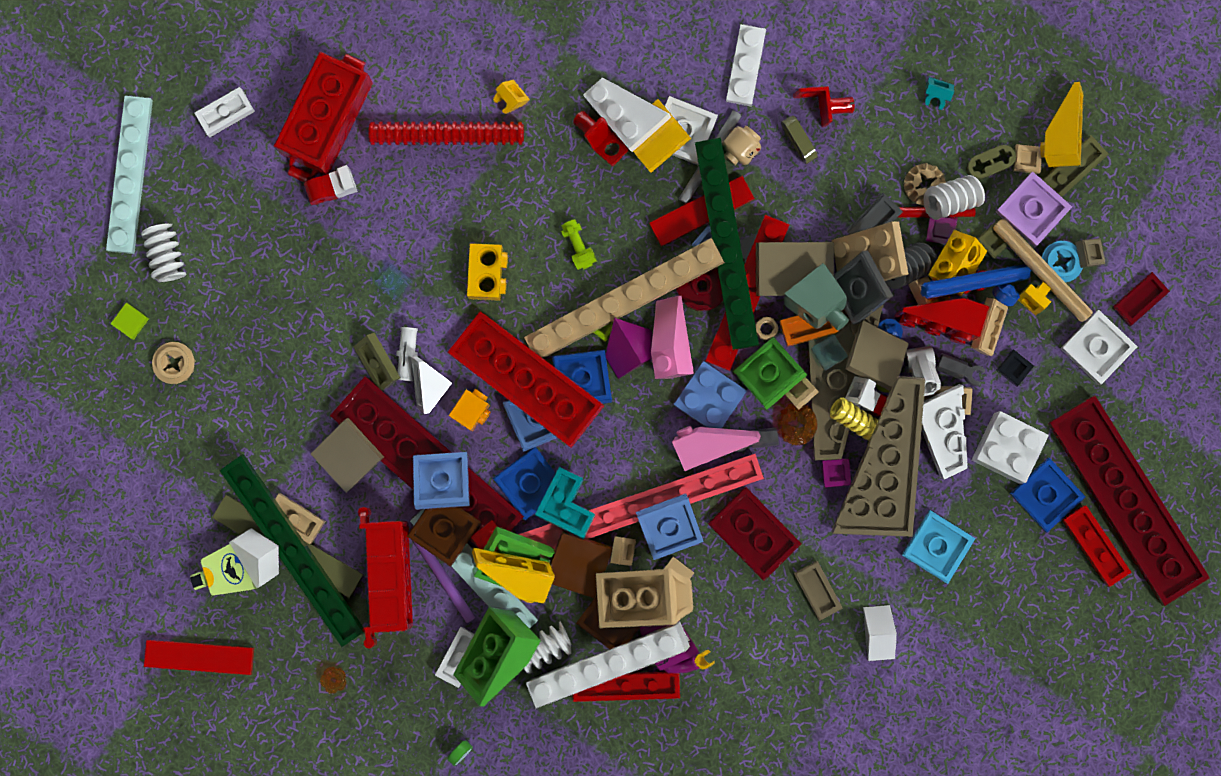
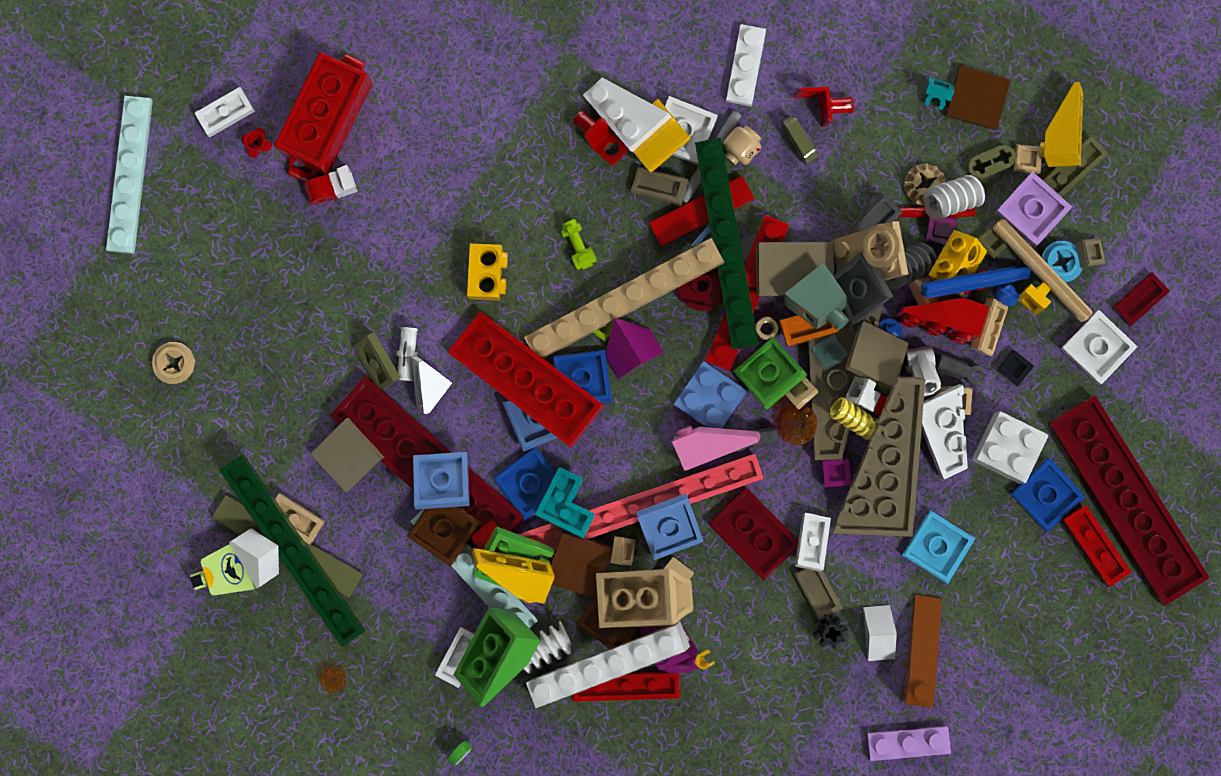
(129, 321): lime tile -> none
(162, 254): white piece -> none
(199, 657): red tile -> none
(257, 135): none -> red plate
(387, 576): red container -> none
(393, 282): clear light blue tile -> none
(446, 133): red piece -> none
(447, 584): medium lavender bar -> none
(471, 409): light orange brick -> none
(512, 95): yellow tile -> none
(659, 186): none -> dark tan tile
(670, 340): bright pink slope -> none
(812, 542): none -> white plate
(823, 628): none -> black gear
(872, 240): none -> tan gear
(908, 743): none -> lavender plate
(922, 652): none -> dark orange slope
(978, 98): none -> reddish brown tile

